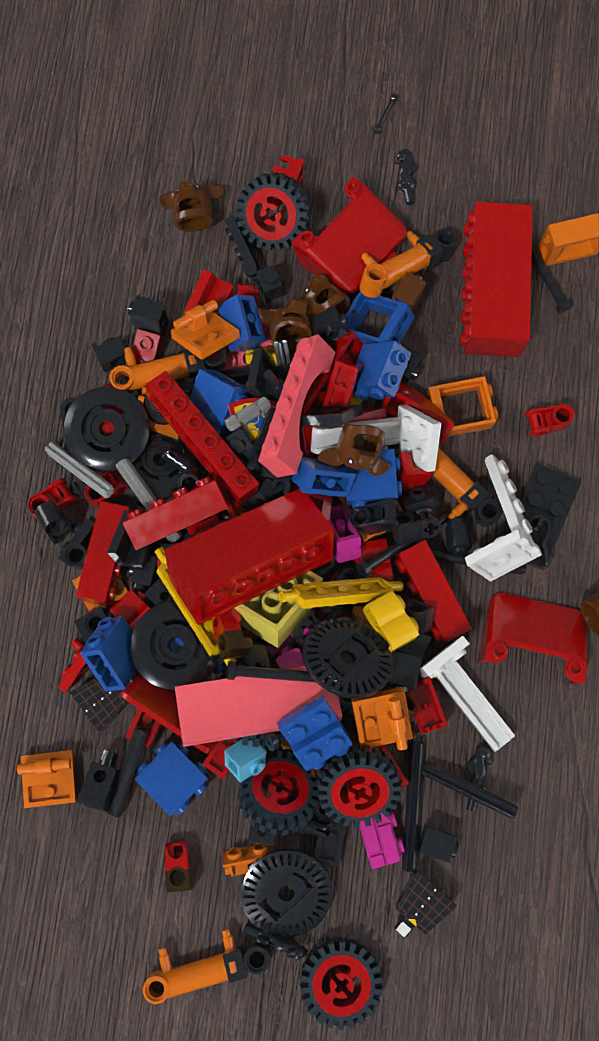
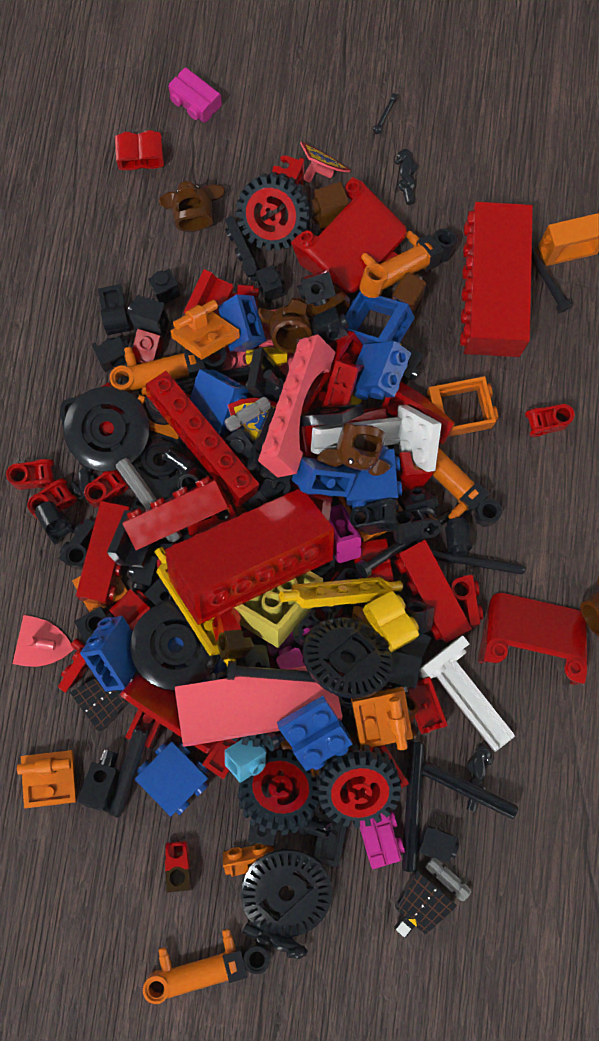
(37, 474): none -> red piece
(40, 643): none -> coral shield
(80, 470): light grey axle -> none
(113, 309): none -> black plate
(139, 150): none -> red brick
(162, 282): none -> black brick
(194, 95): none -> dark pink brick
(283, 357): black axle -> none
(317, 288): none -> black brick
(320, 163): none -> shield
(321, 1000): wheel -> none
(328, 204): none -> reddish brown brick
(448, 879): none -> light grey axle
(471, 610): none -> red plate
(516, 547): white bracket -> none
(546, 506): black plate -> none

